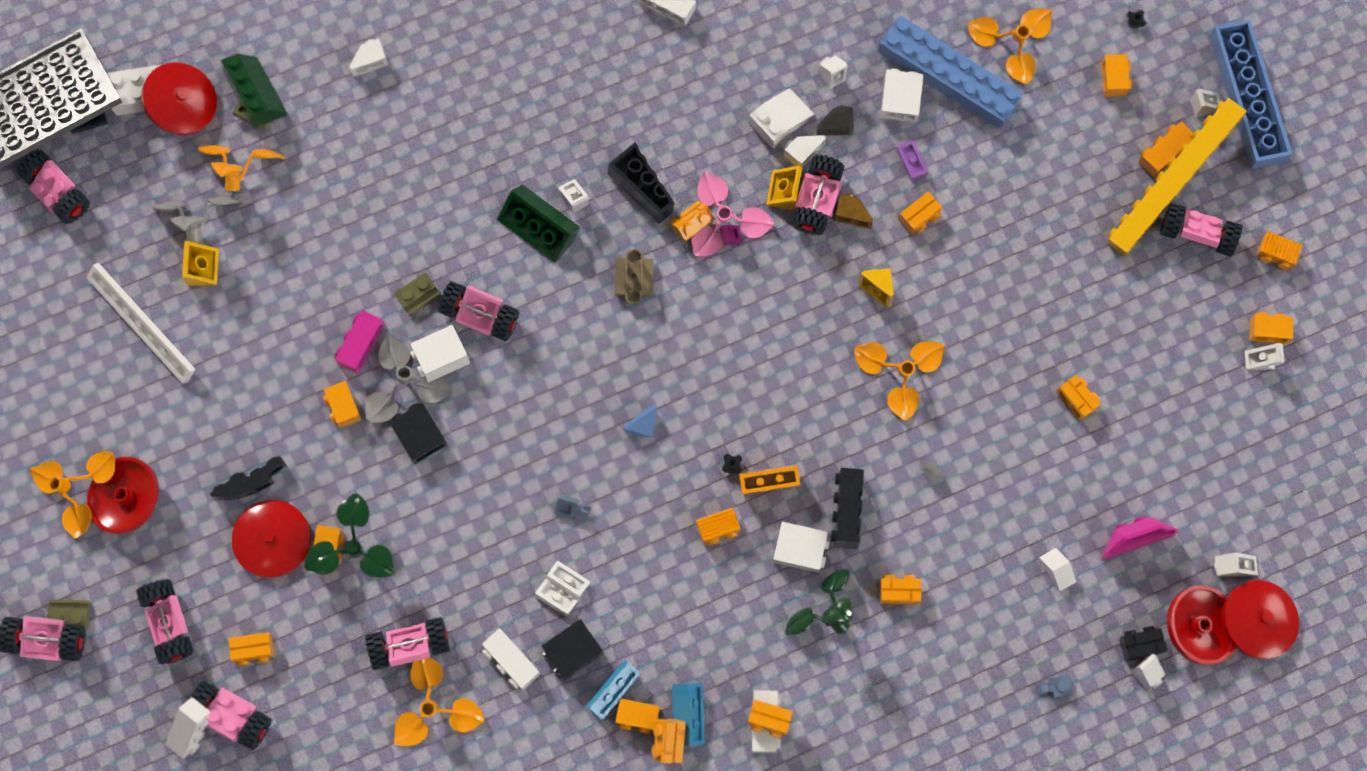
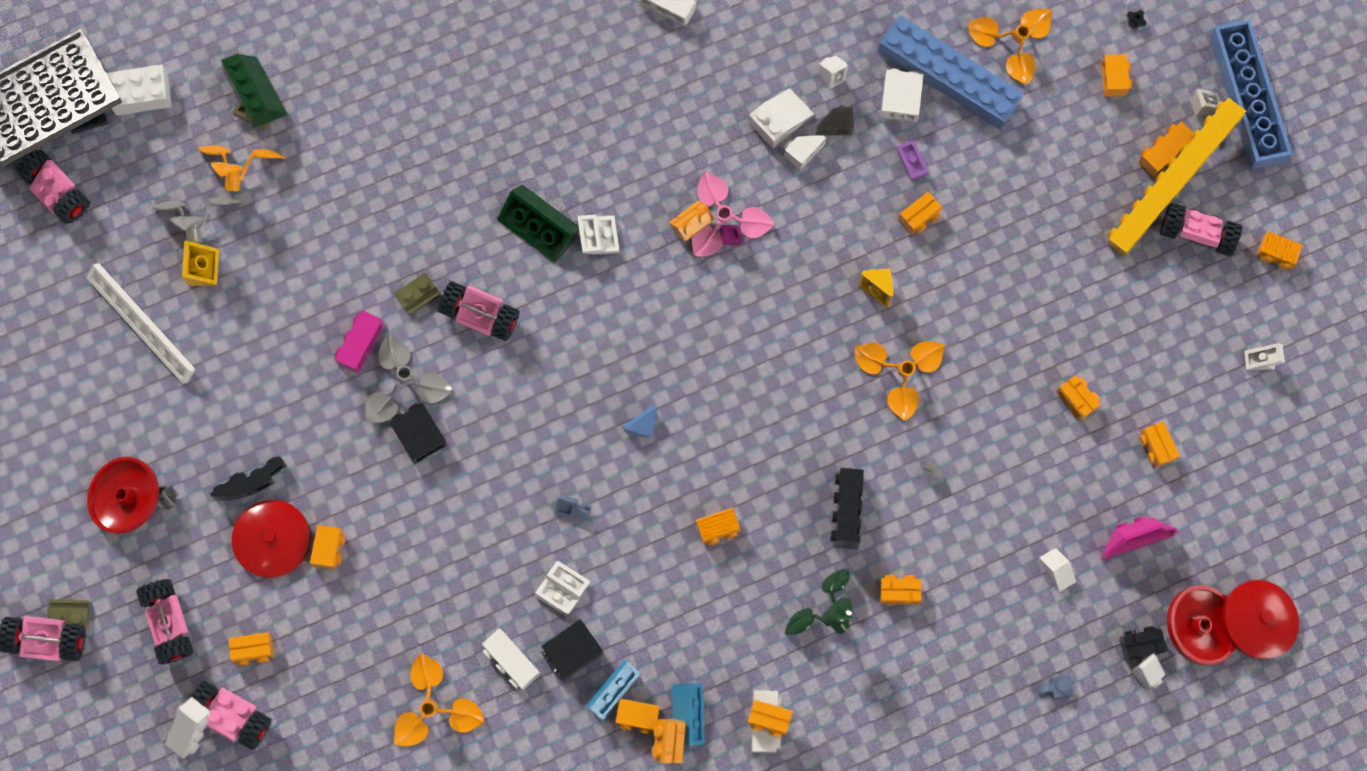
(50, 479): light orange plant -> none
(167, 497): none -> dark grey gear
(179, 98): red dish -> none
(342, 404): light orange brick -> none
(368, 58): white slope -> none
(377, 561): dark green plant -> none
(407, 644): plate -> none
(439, 354): white brick -> none
(574, 195): white slope -> none
(598, 234): none -> white slope
(634, 277): dark tan piece -> none
(641, 183): black wedge -> none
(728, 467): black plate -> none
(769, 479): light orange brick -> none
(784, 187): yellow slope -> none
(801, 547): white brick -> none
(818, 195): plate -> none
(853, 212): pearl gold slope -> none
(1159, 444): none -> light orange brick
(1236, 565): white slope -> none
(1271, 328): light orange brick -> none

